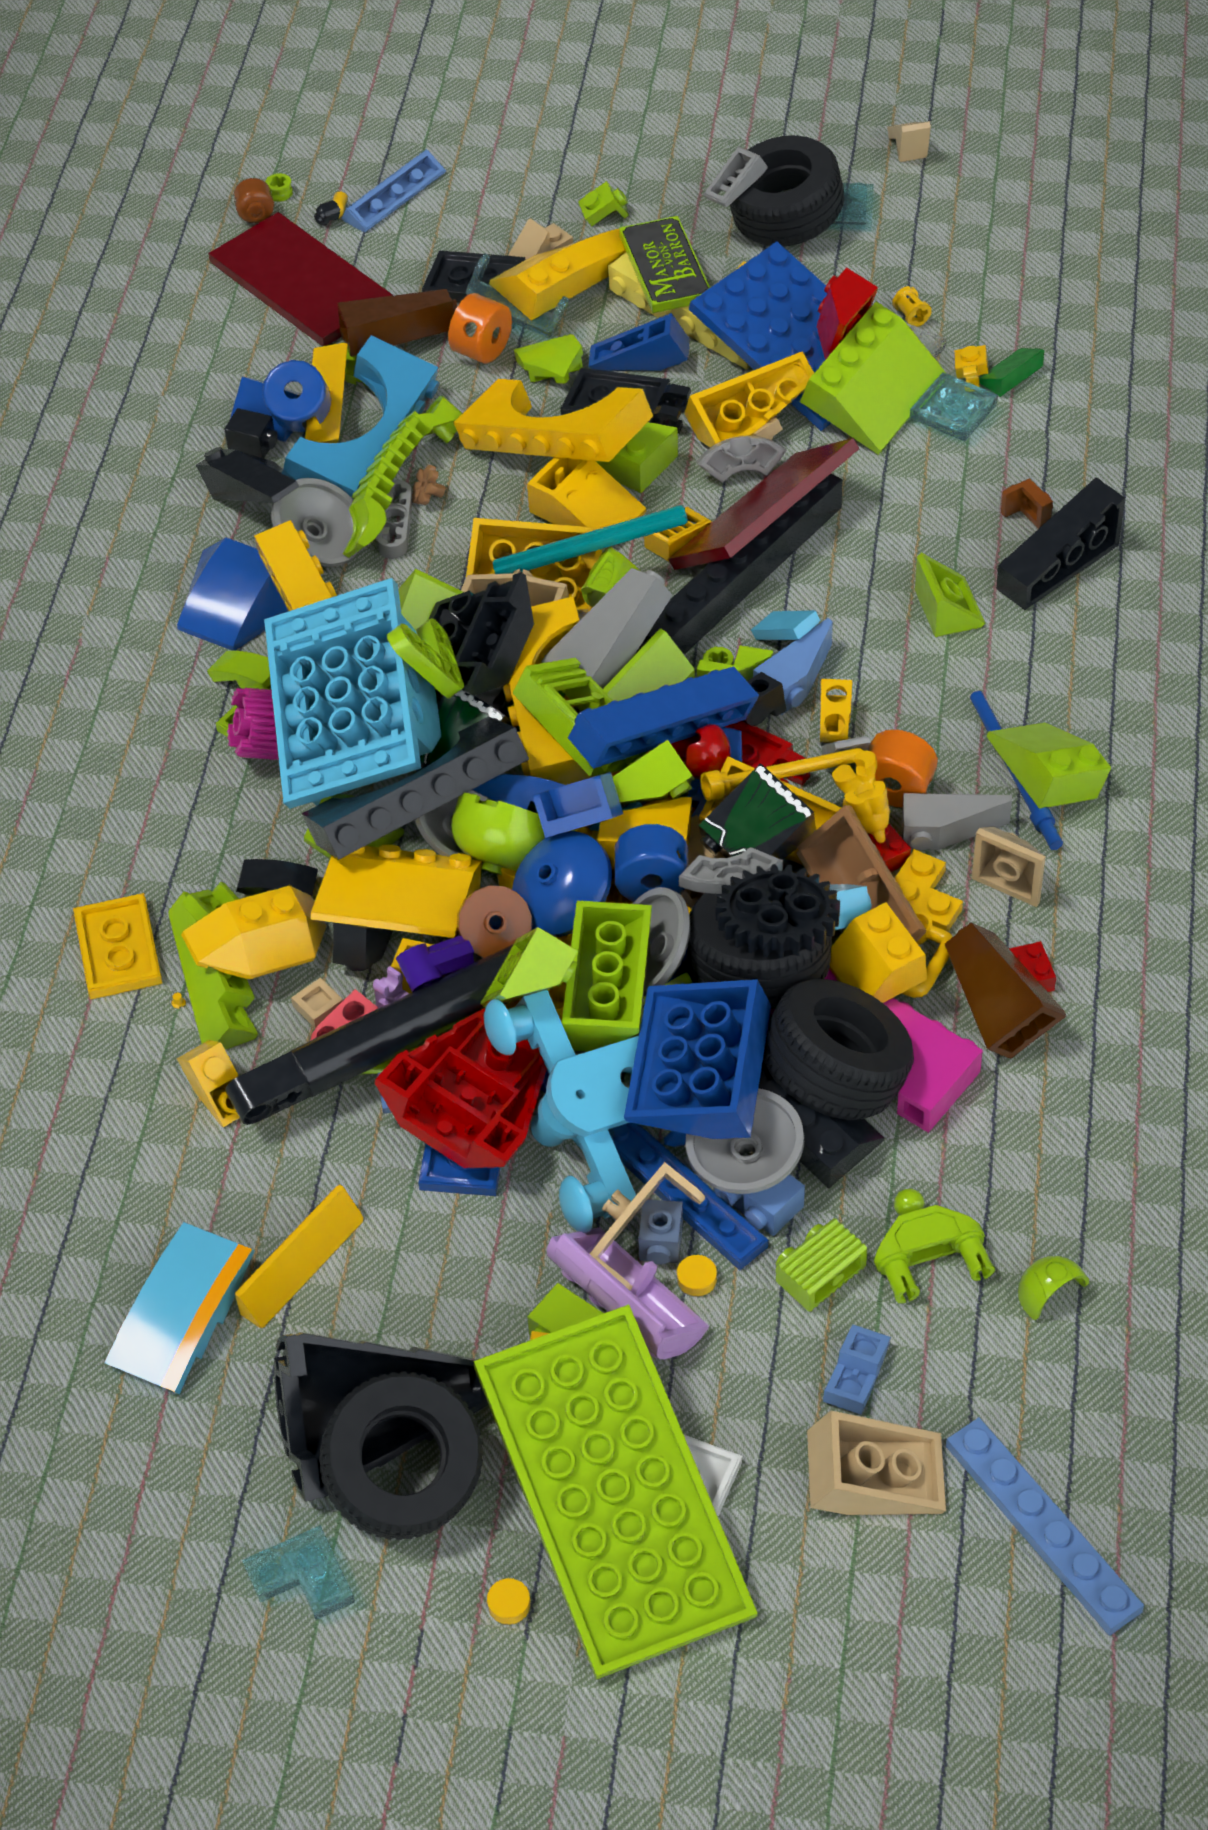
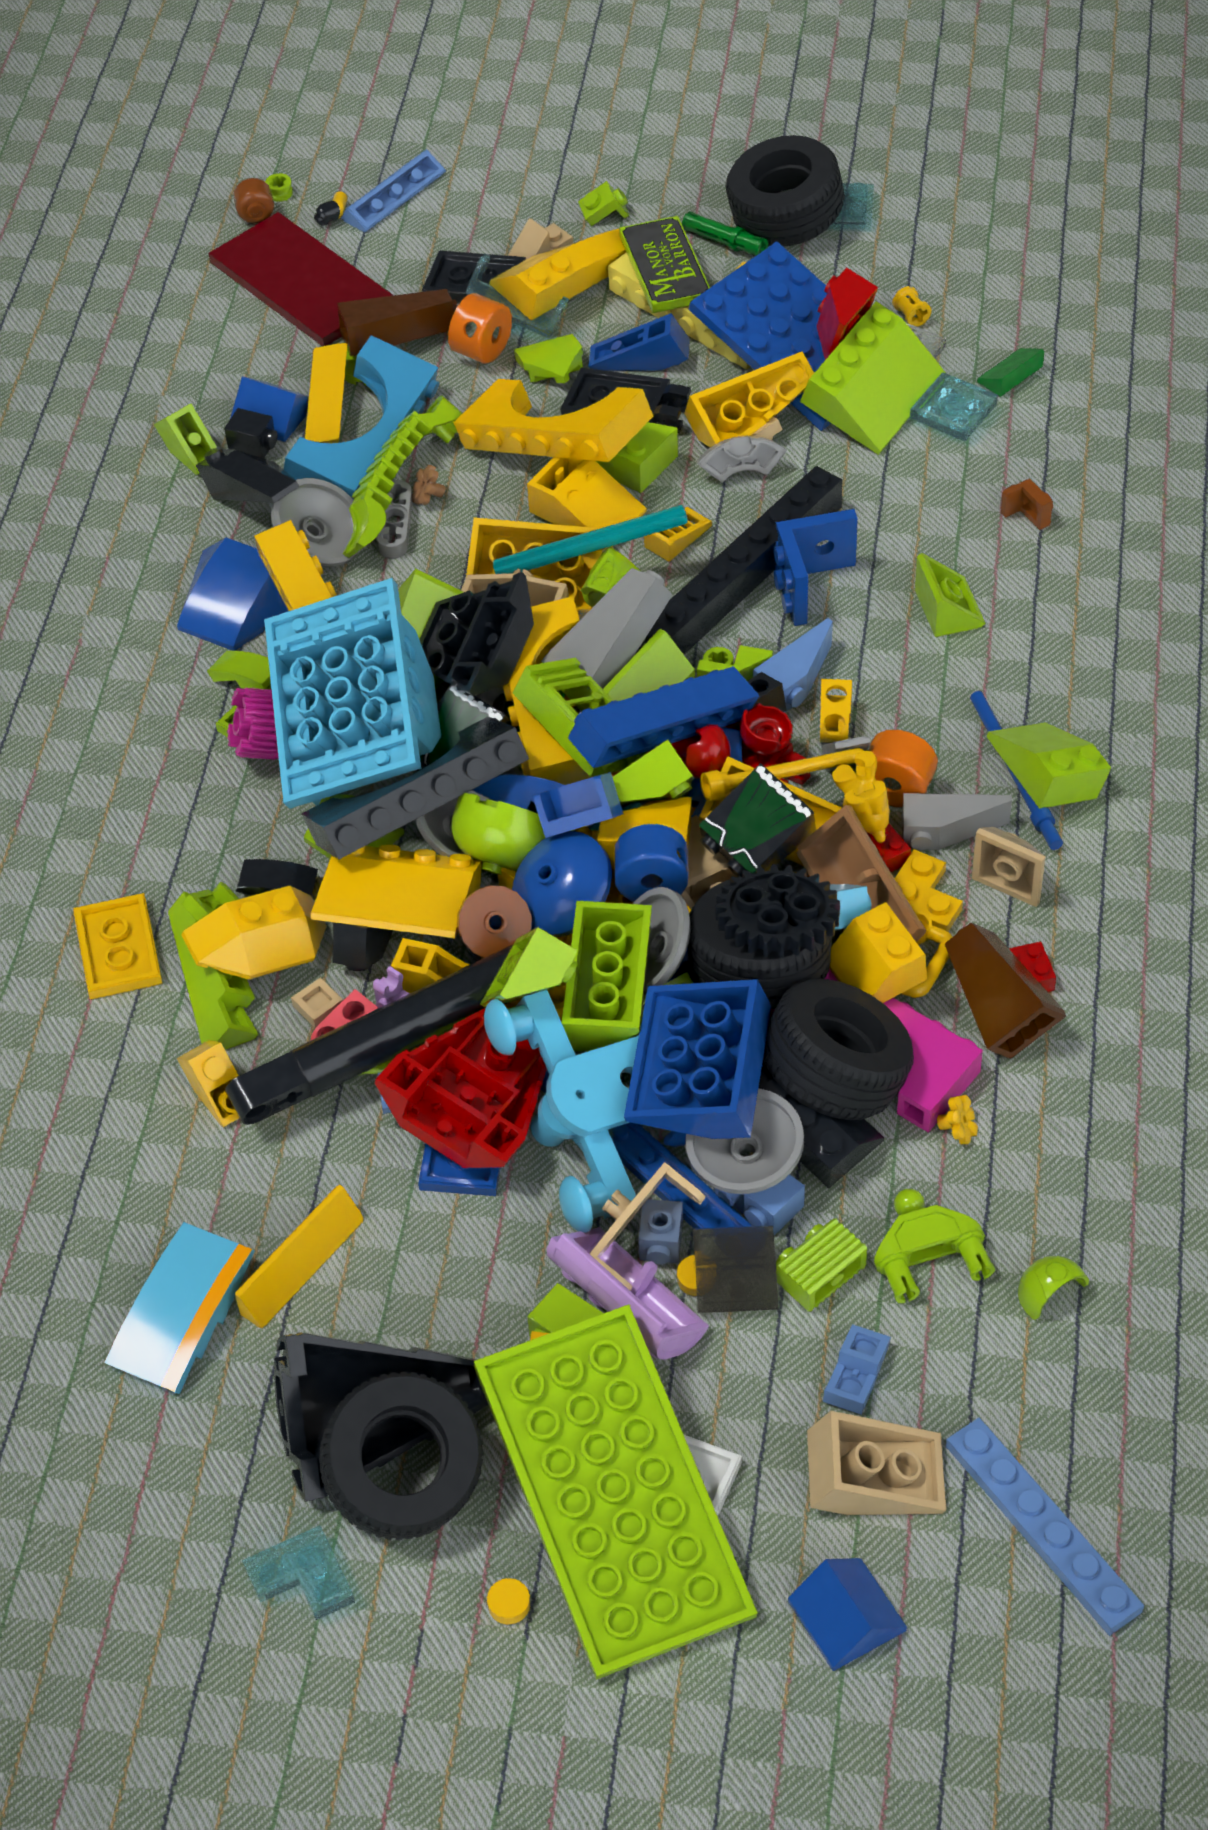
(178, 1000): yellow piece -> none
(186, 436): none -> lime slope
(313, 401): blue piece -> none
(428, 964): dark purple piece -> none
(429, 655): lime beam -> none
(710, 874): light grey tile -> none
(734, 238): none -> green pin
(735, 1269): none -> clear smoke slope
(743, 165): light grey slope -> none
(763, 504): dark red tile -> none
(765, 729): none -> red hair
(785, 625): medium azure tile -> none
(799, 556): none -> blue bracket
(845, 1611): none -> blue slope
(911, 140): tan slope -> none
(959, 1119): none -> yellow plant
(971, 363): yellow plate -> none
(1063, 545): black wedge -> none

